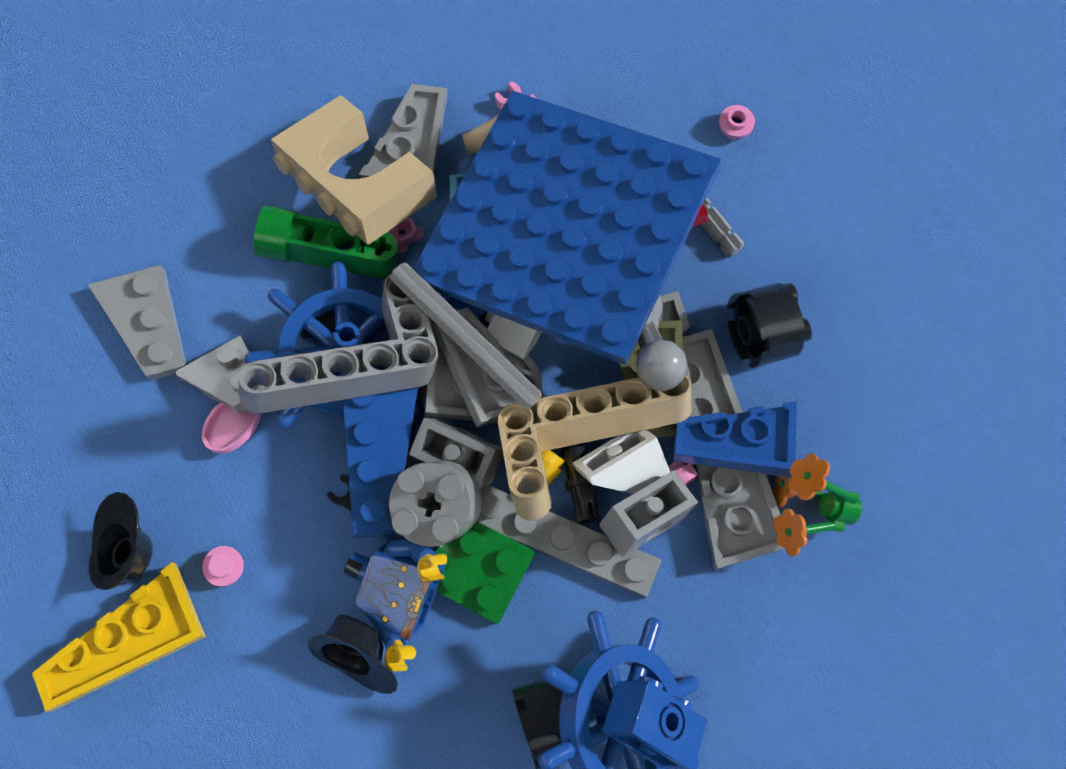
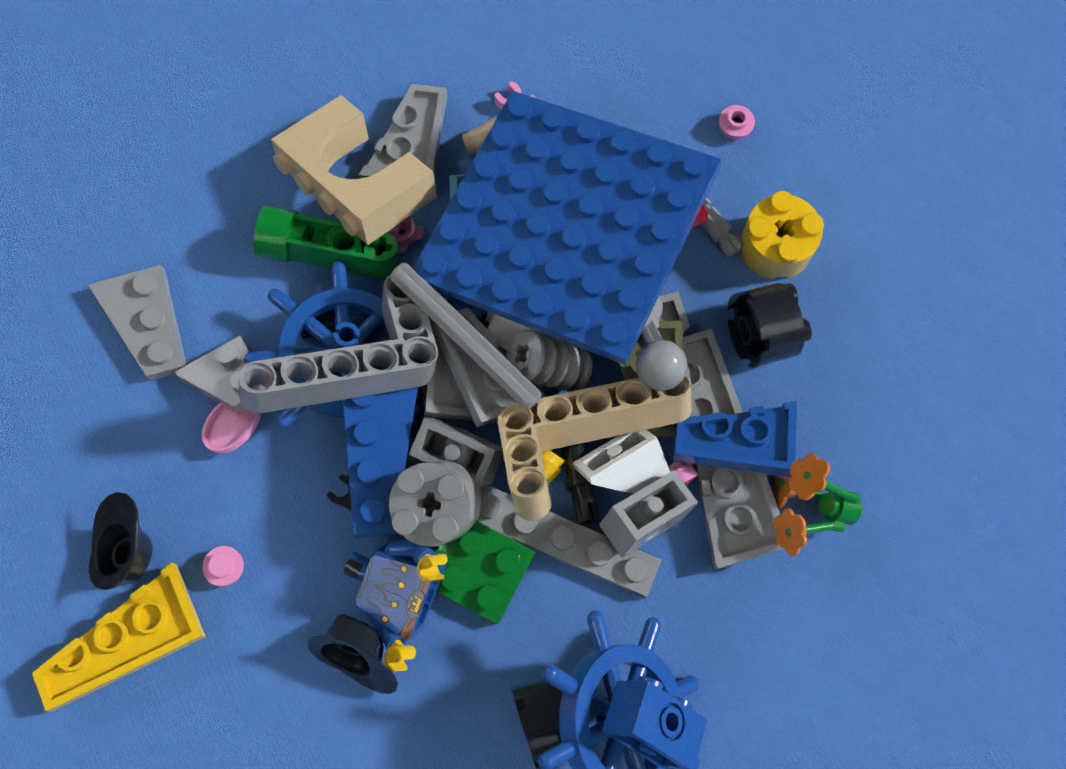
(550, 361): none -> light grey piece
(781, 236): none -> yellow brick

